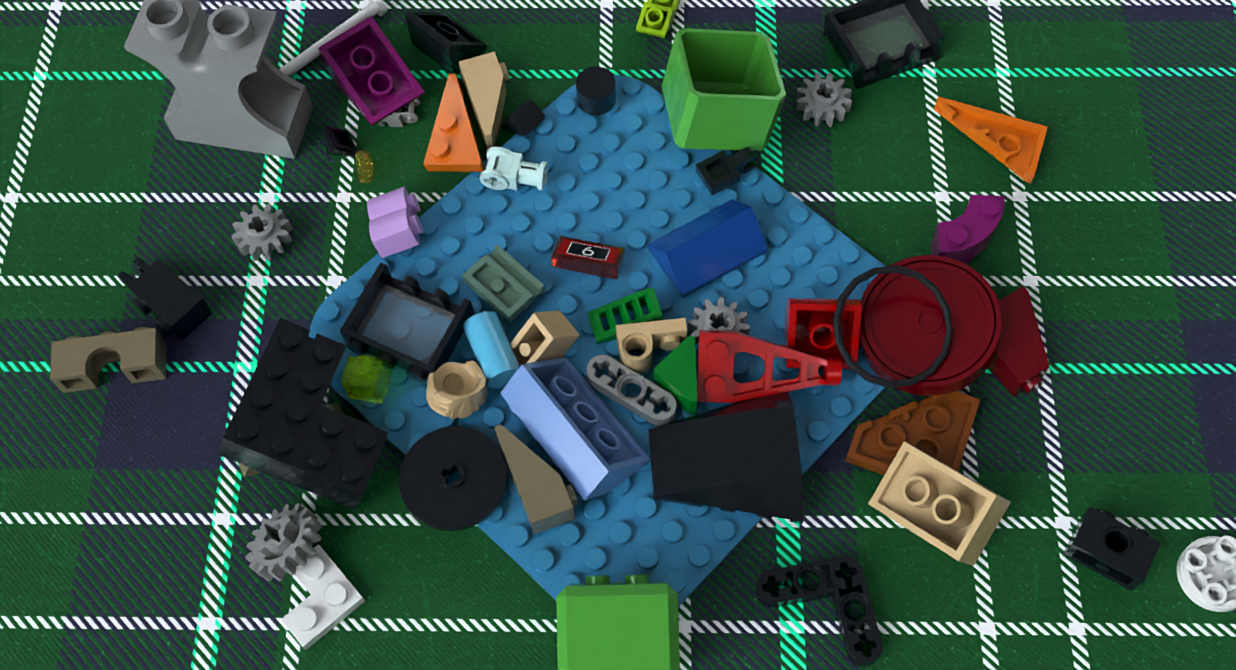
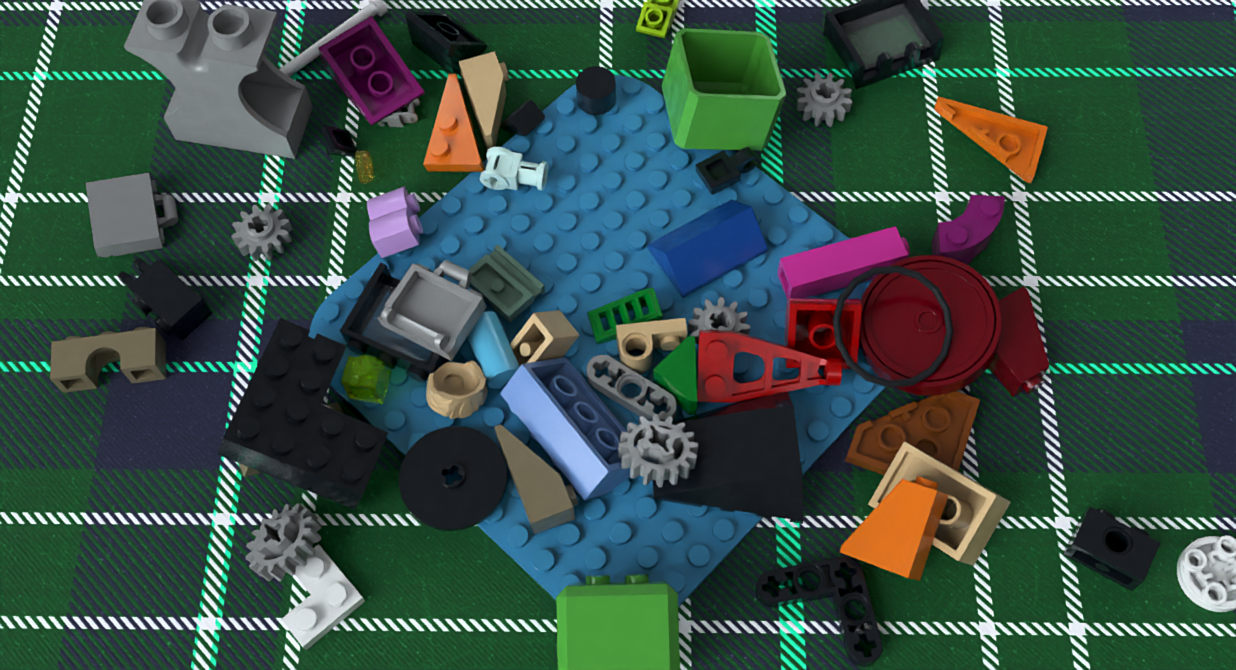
(127, 216): none -> light grey piece
(434, 309): none -> light grey piece
(588, 257): slope -> none
(657, 450): none -> light grey gear
(840, 262): none -> dark pink brick
(900, 529): none -> orange slope

